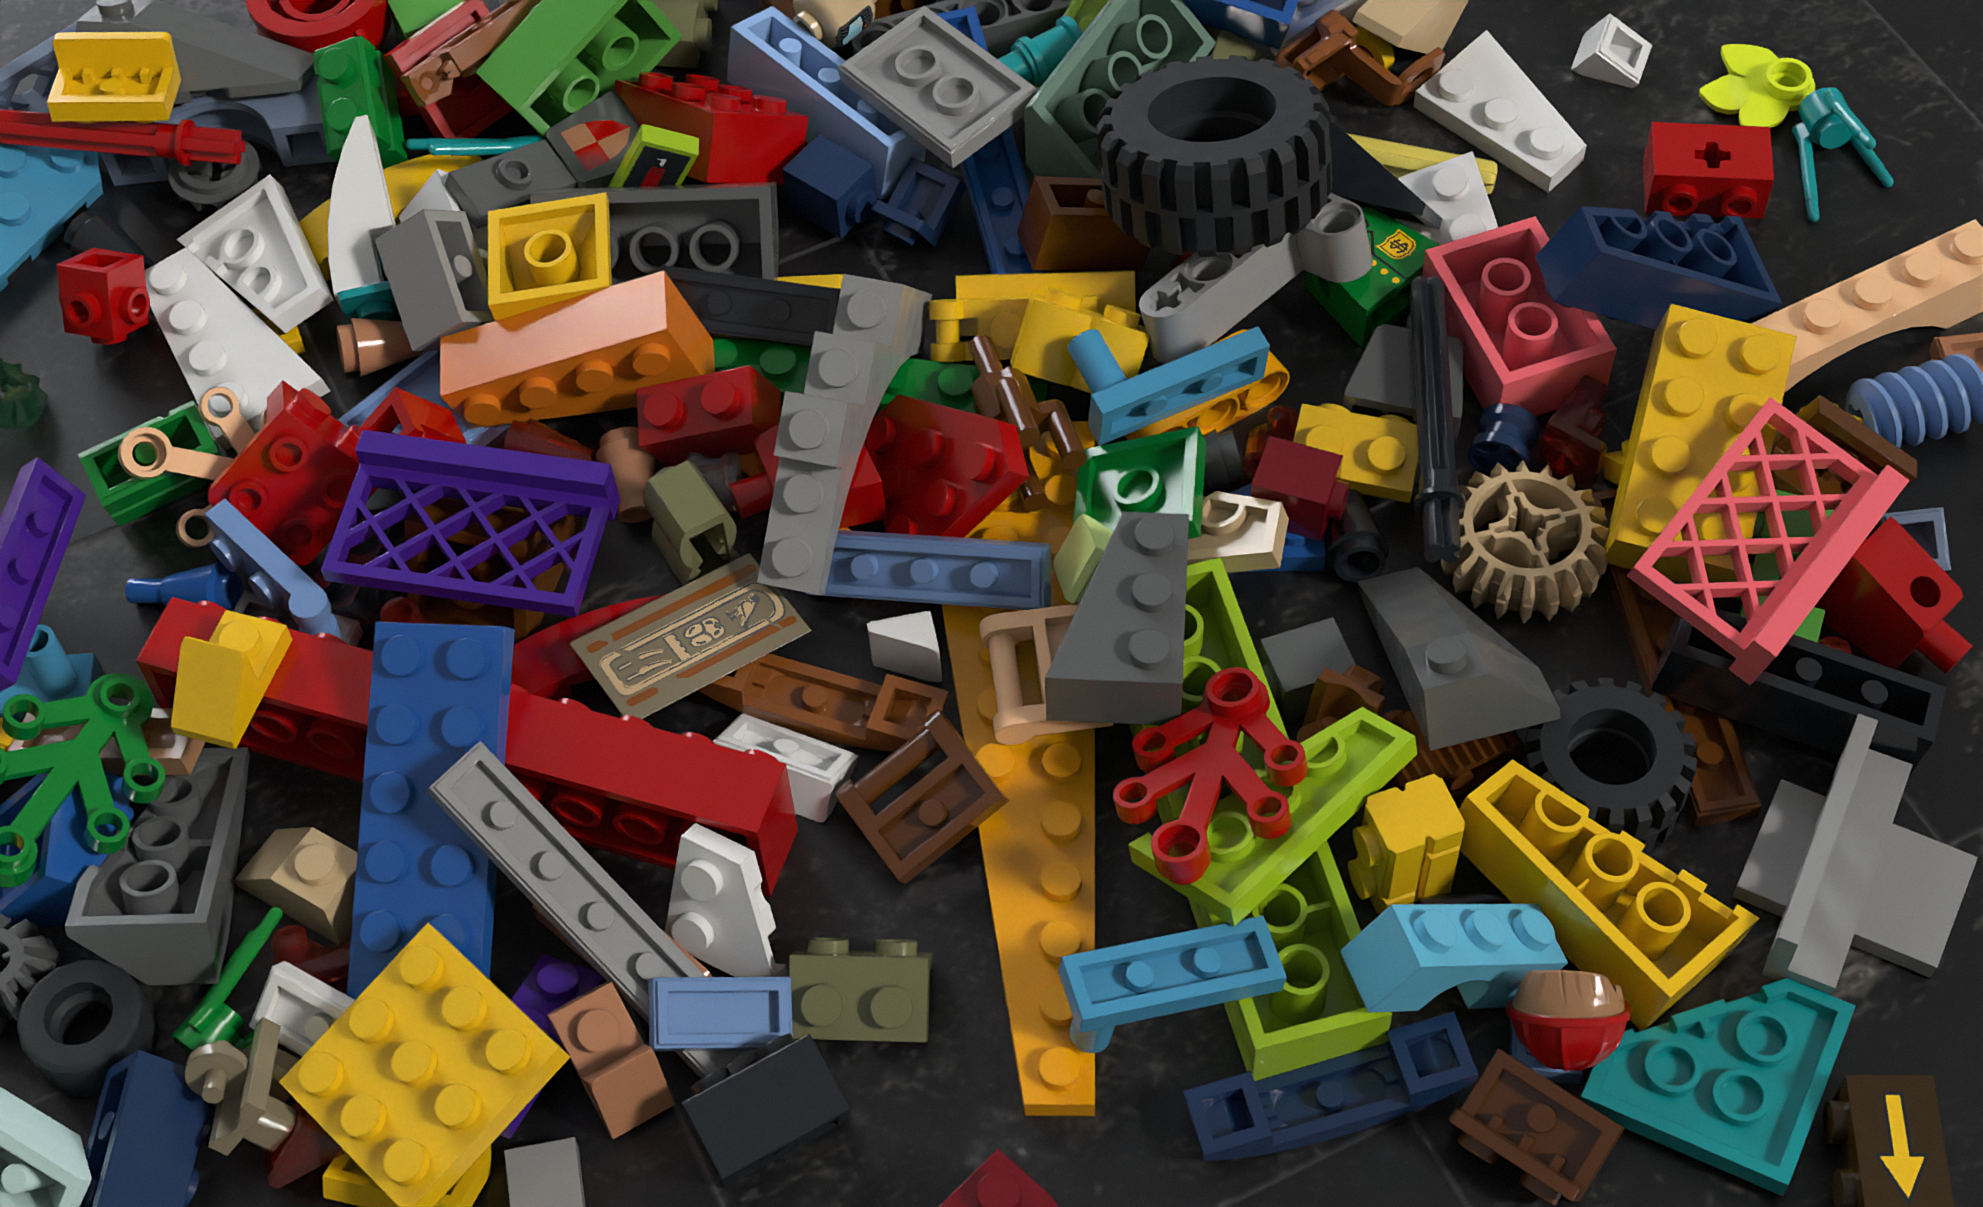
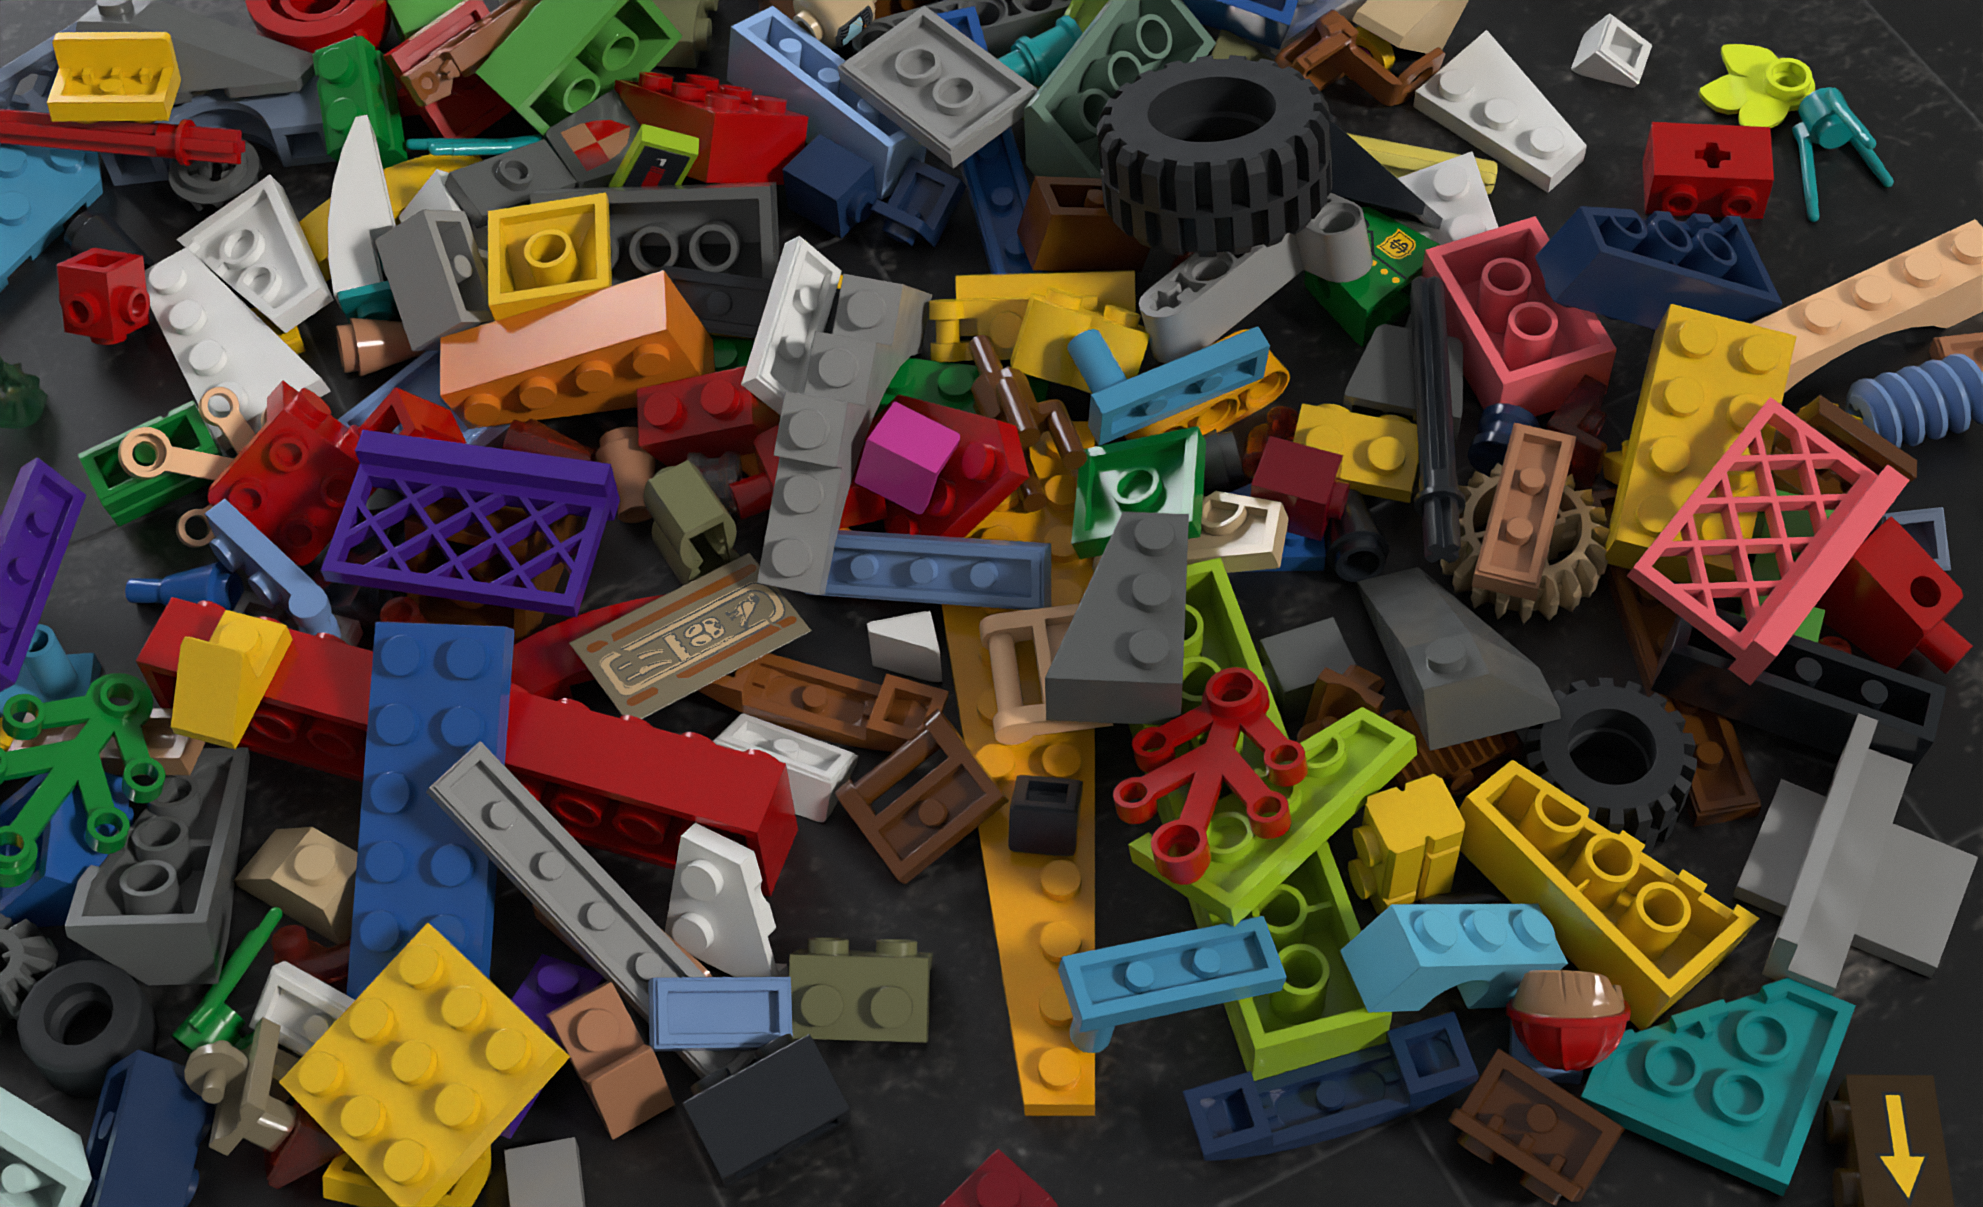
(793, 312): none -> white tile
(906, 457): none -> dark pink panel
(1045, 815): none -> black slope
(1080, 556): yellowish green slope -> none
(1524, 512): none -> nougat tile

